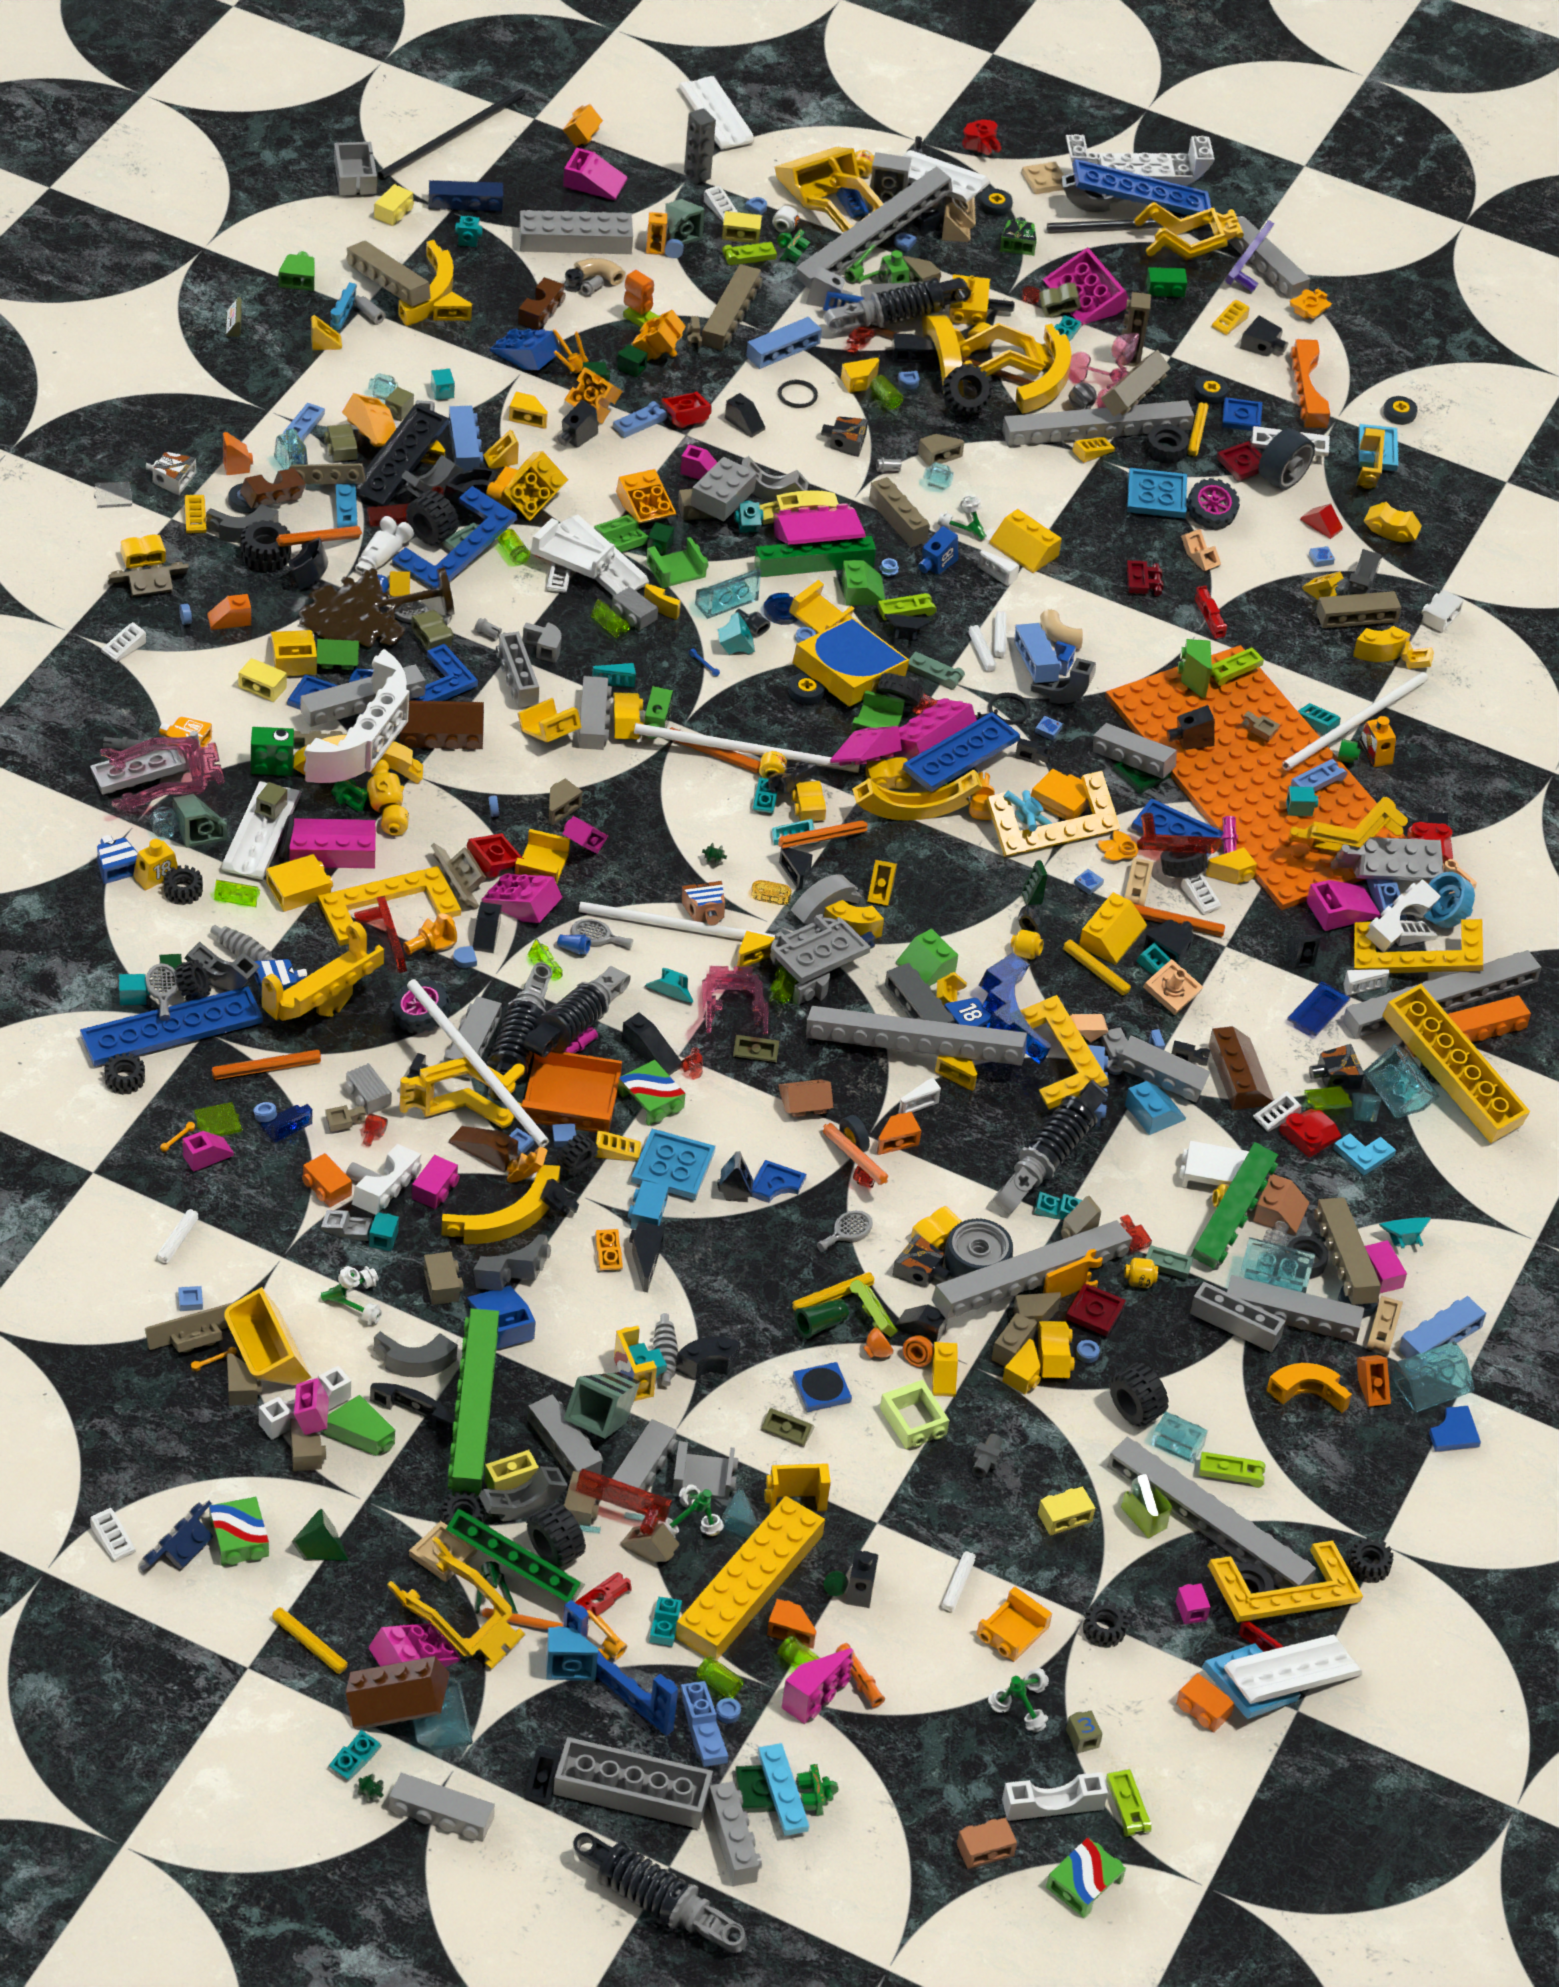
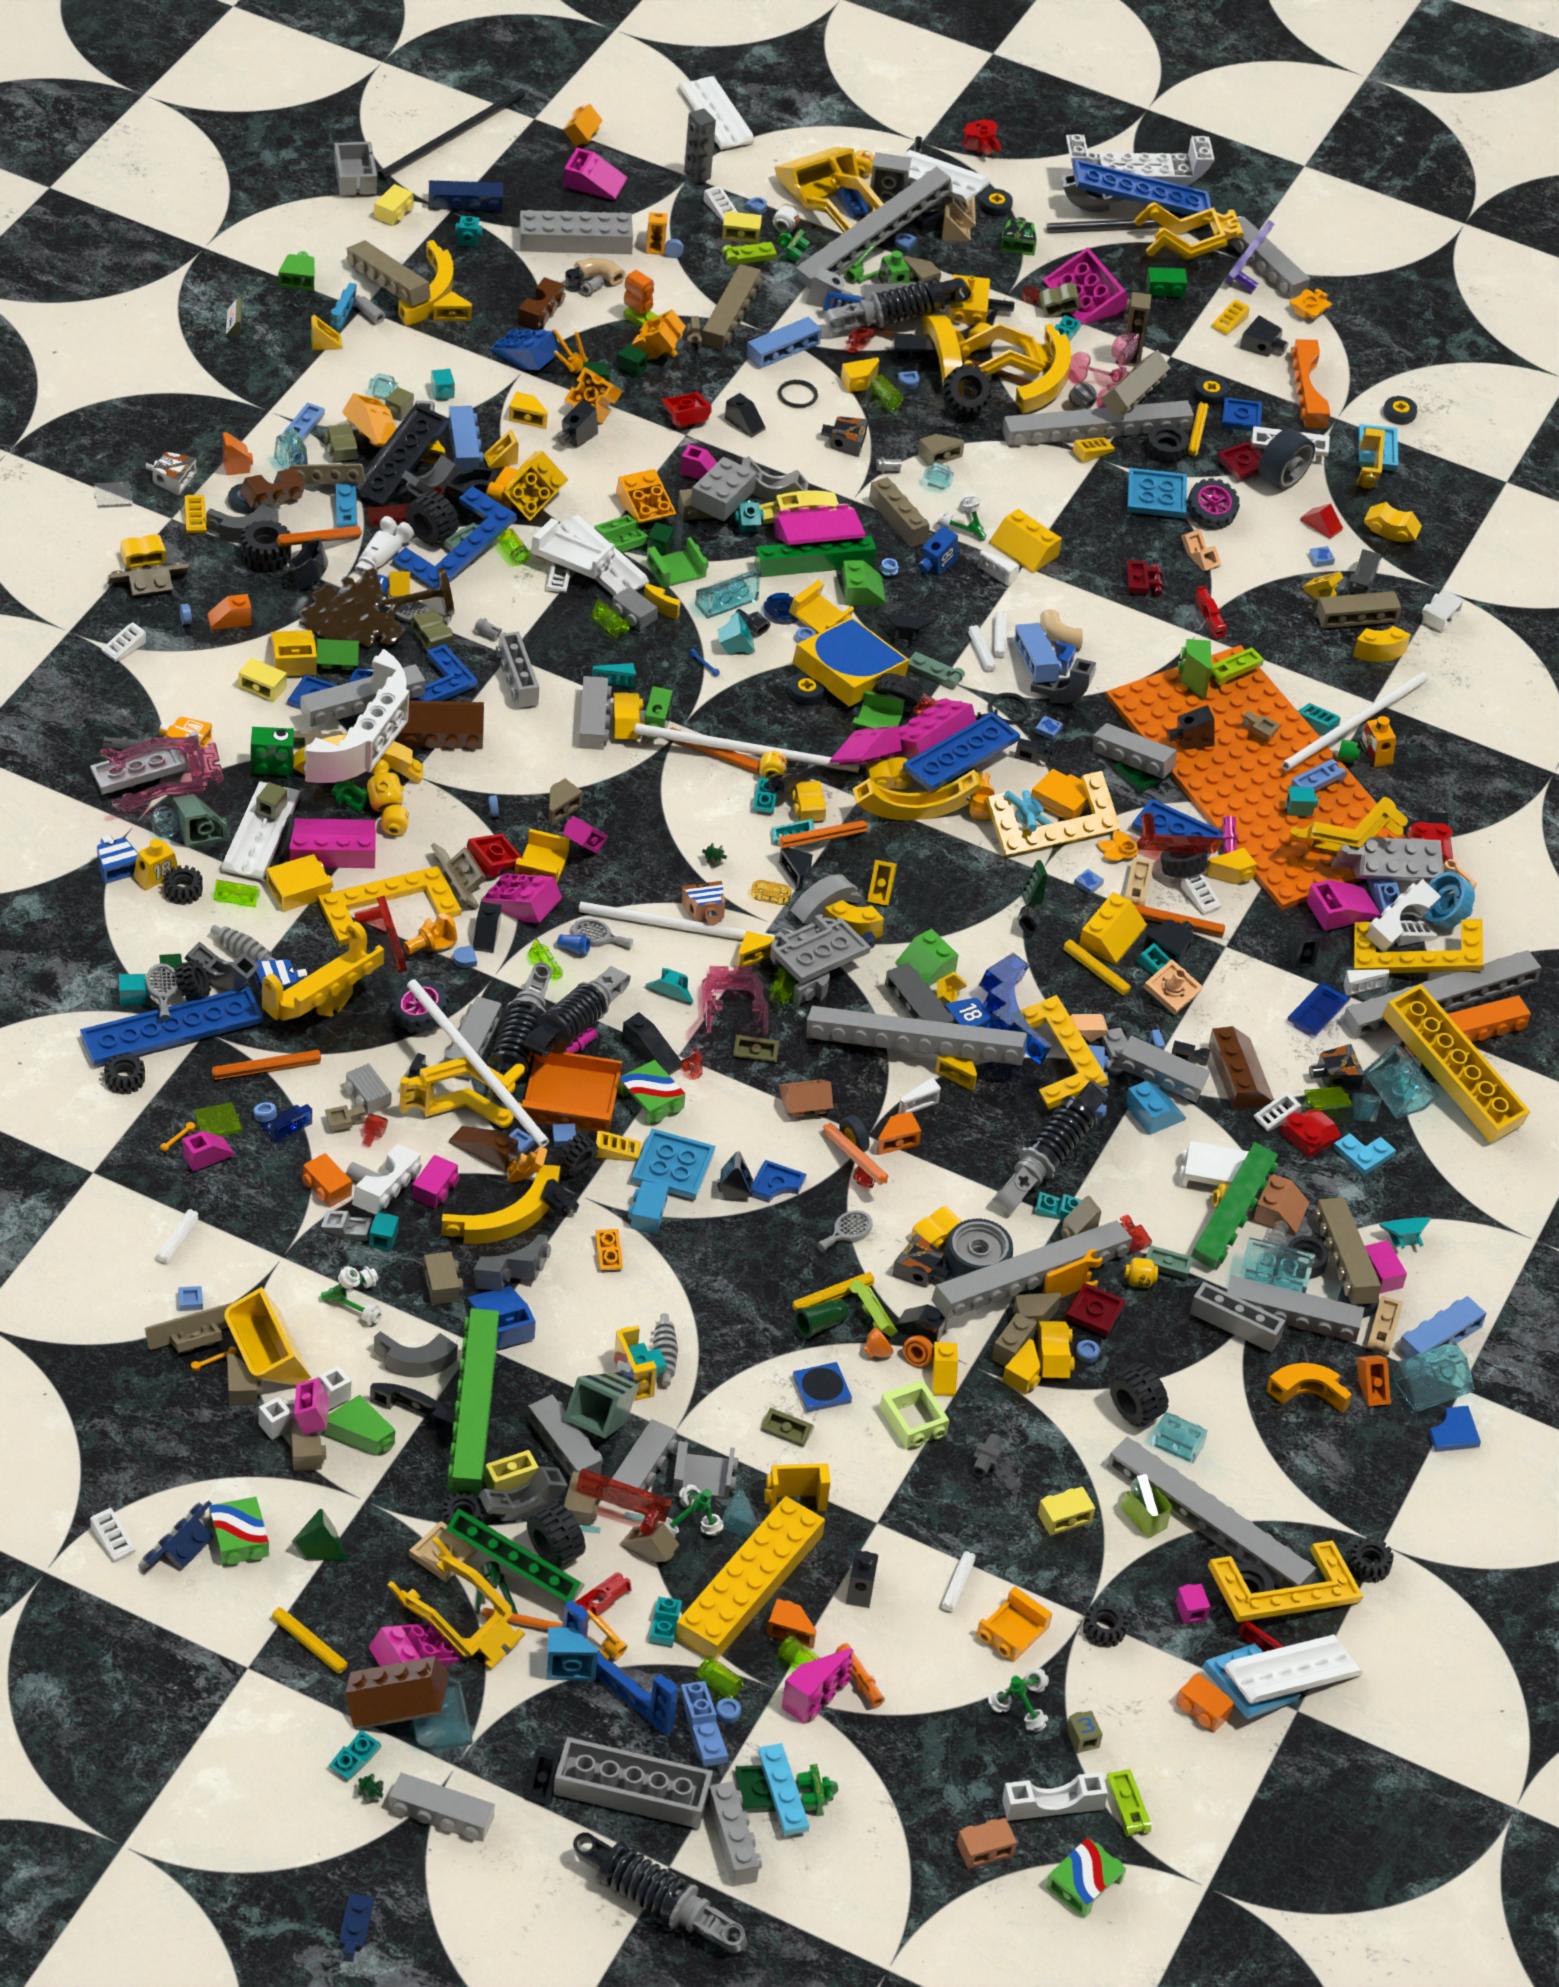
(355, 1924): none -> dark blue hinge
(544, 722): yellow panel -> none
(545, 638): light grey brick -> none
(640, 420): medium blue plate -> none
(646, 1249): black slope -> none
(684, 221): sand green slope -> none
(708, 1356): black brick -> none
(836, 1583): dark green wheel -> none
(908, 605): lime plate -> none
(1027, 944): yellow head -> none
(1044, 177): tan plate -> none
(1232, 1468): lime plate -> none
(1417, 657): yellow bracket -> none

